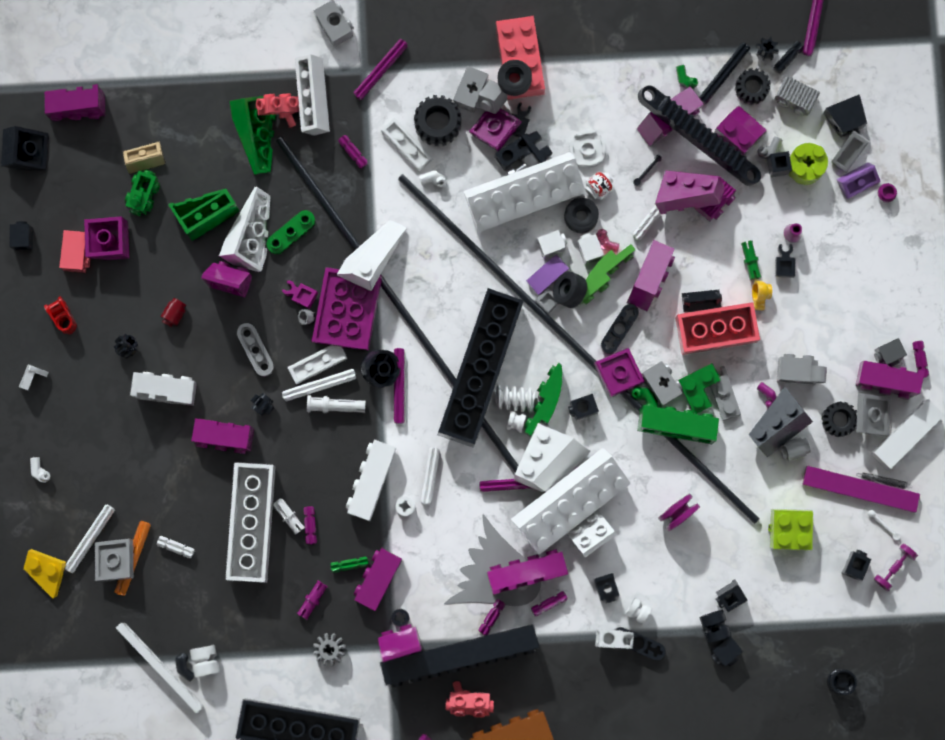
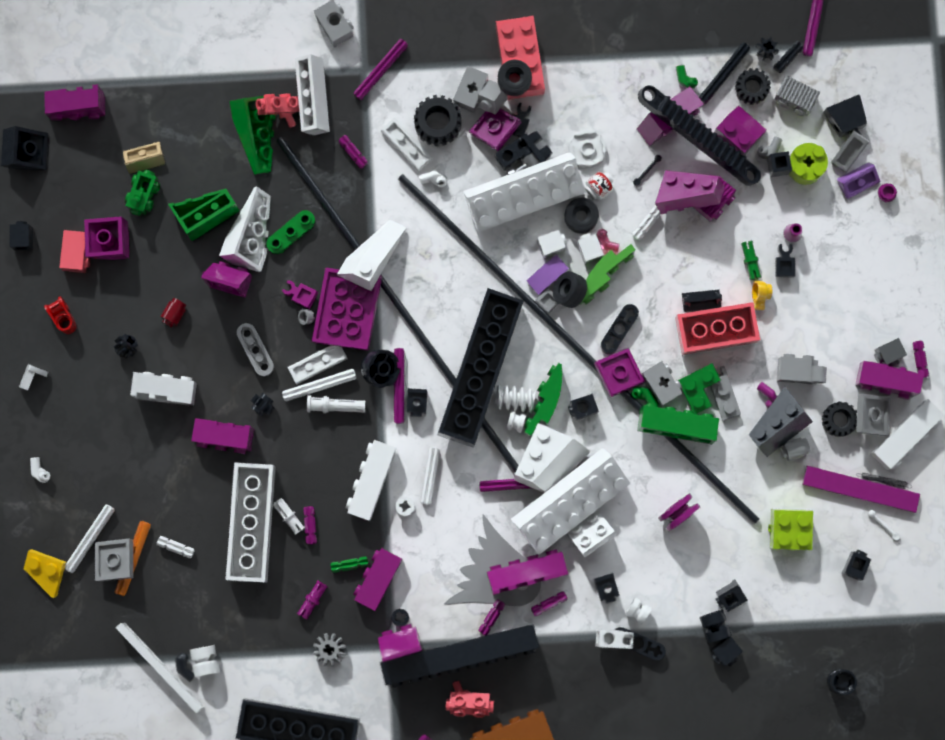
(420, 394): none -> black brick
(651, 275): wedge -> none
(908, 552): magenta wheel -> none

